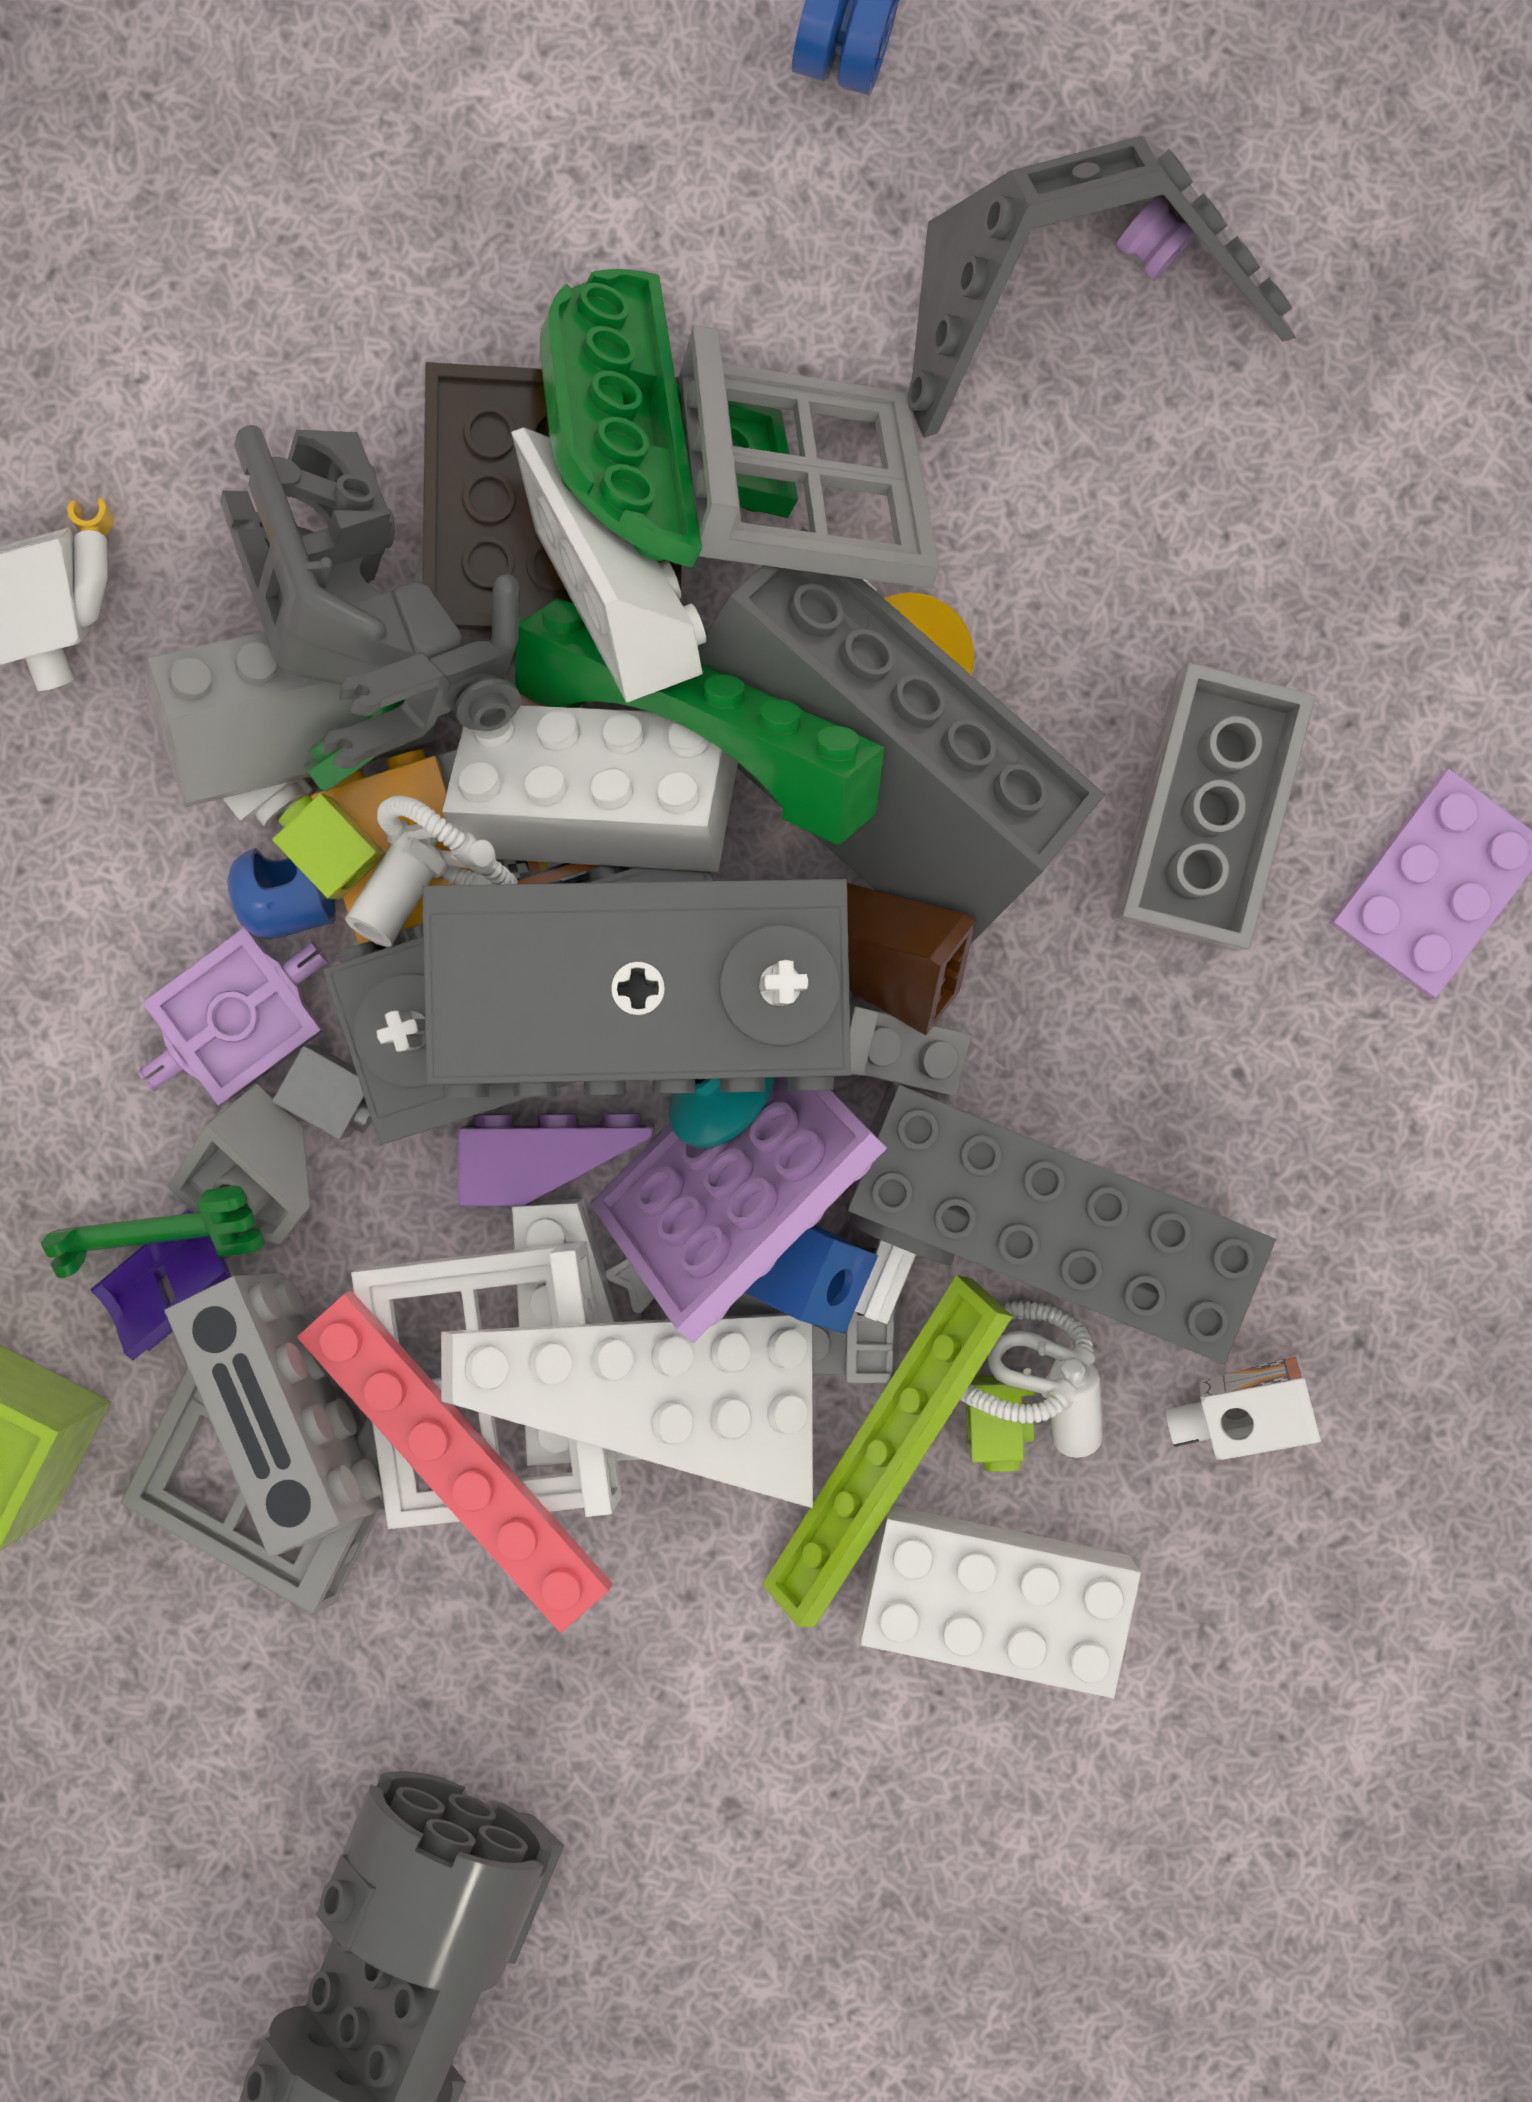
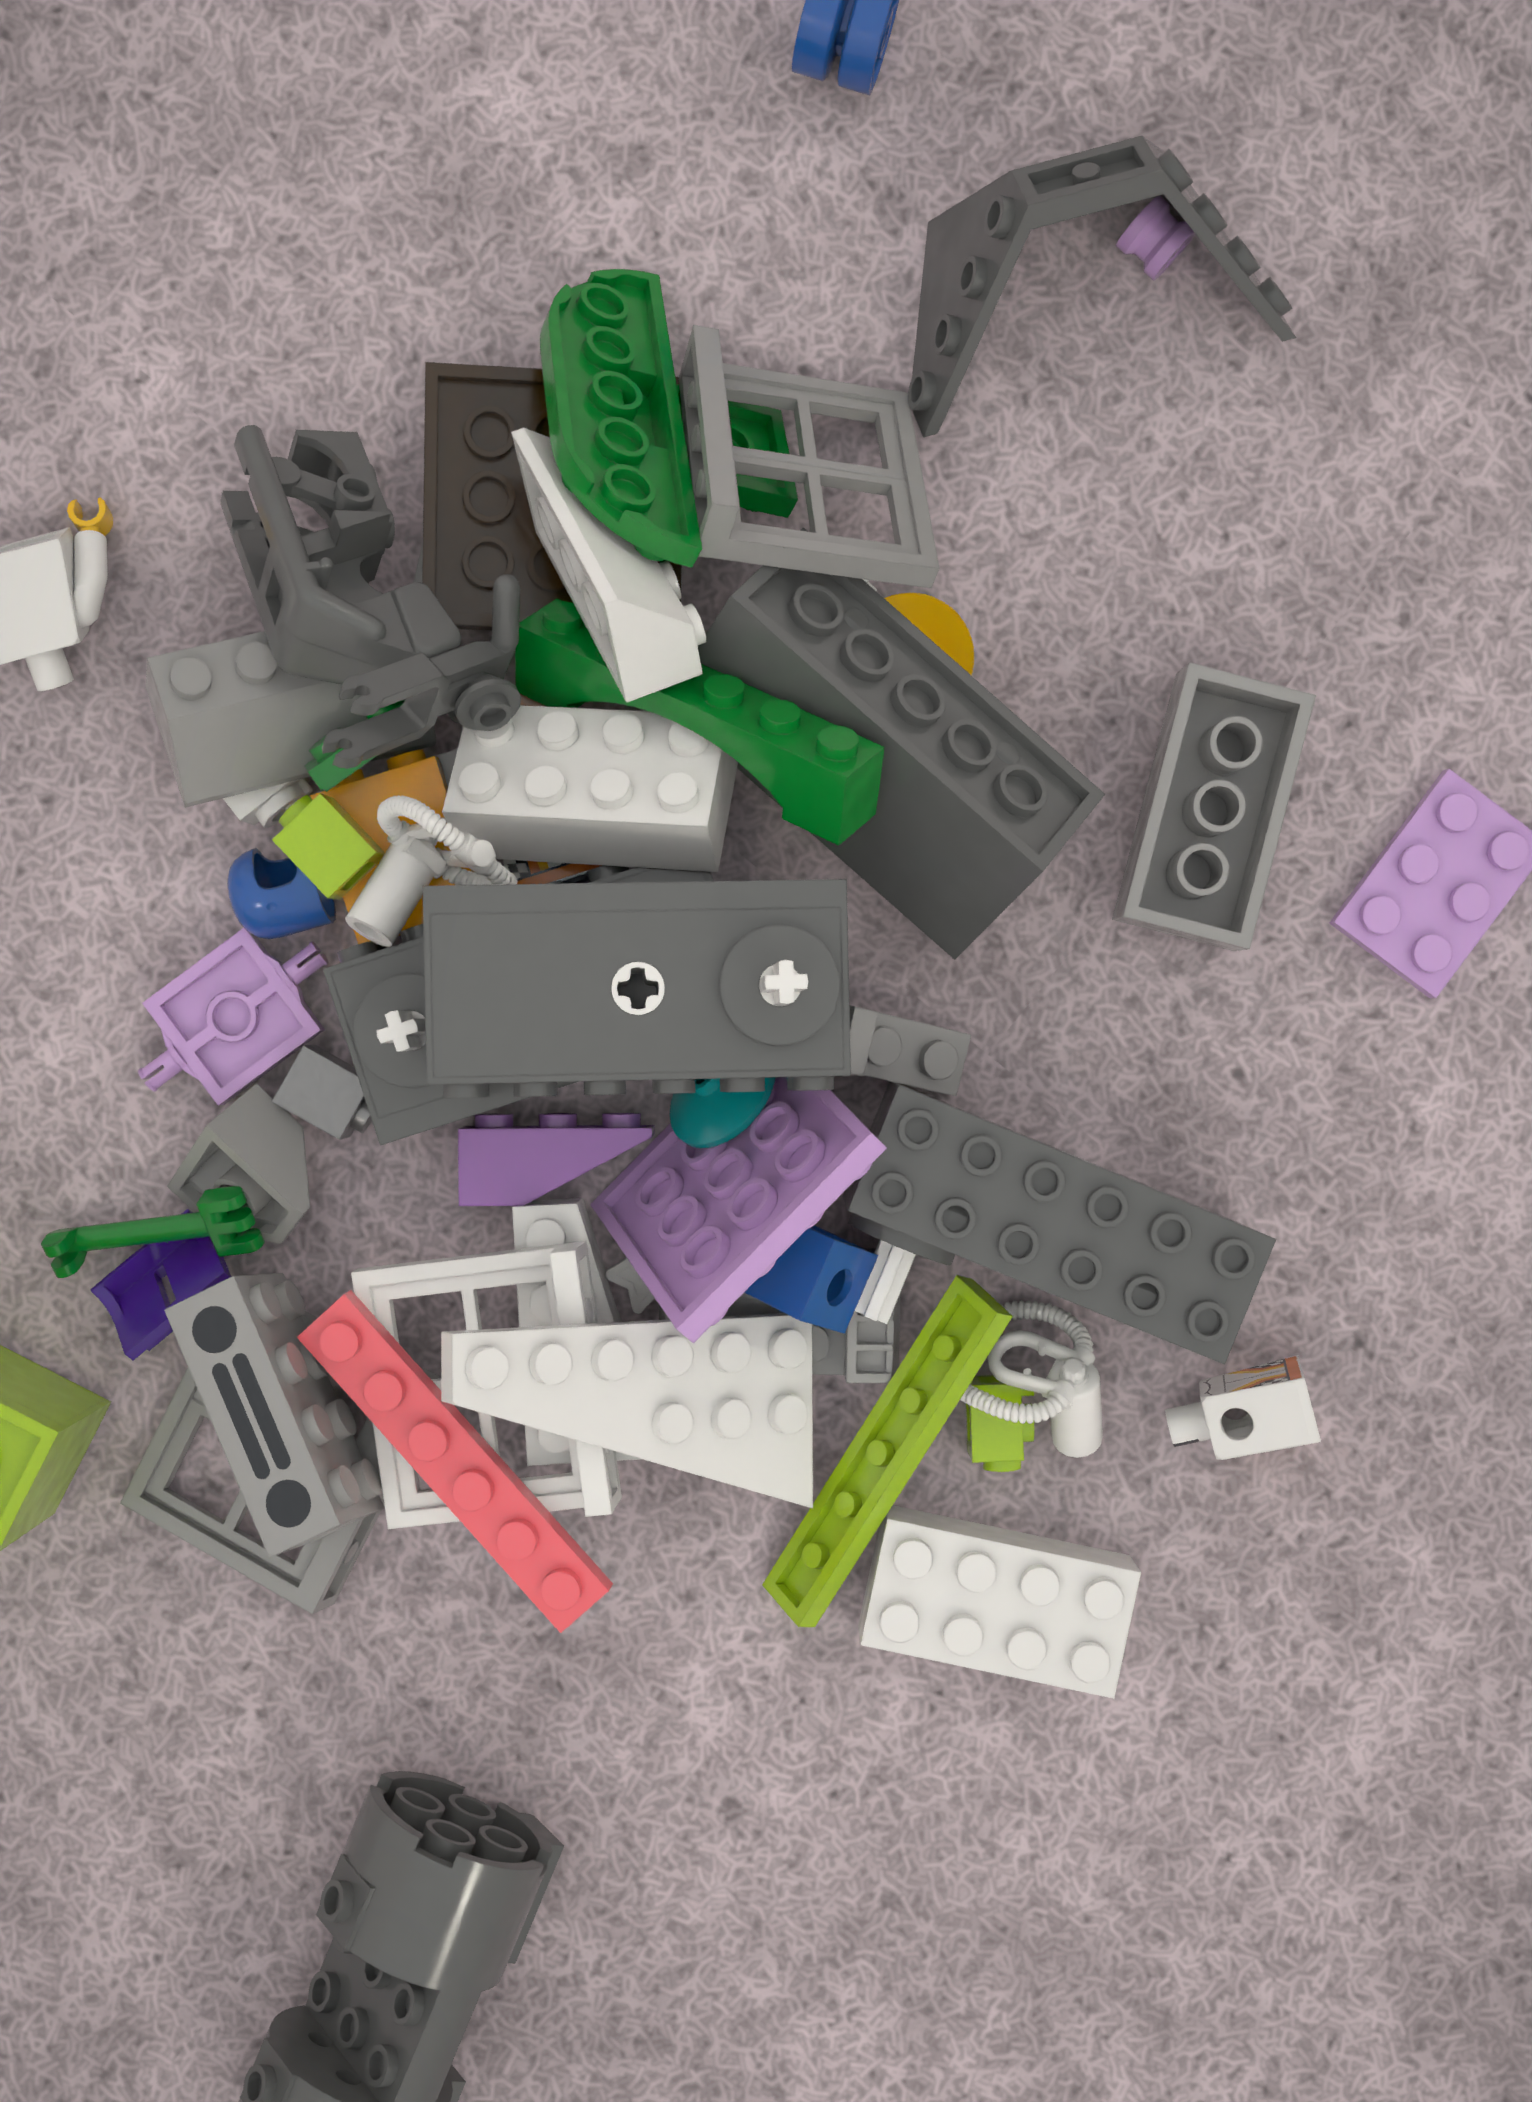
(906, 954): reddish brown slope -> none

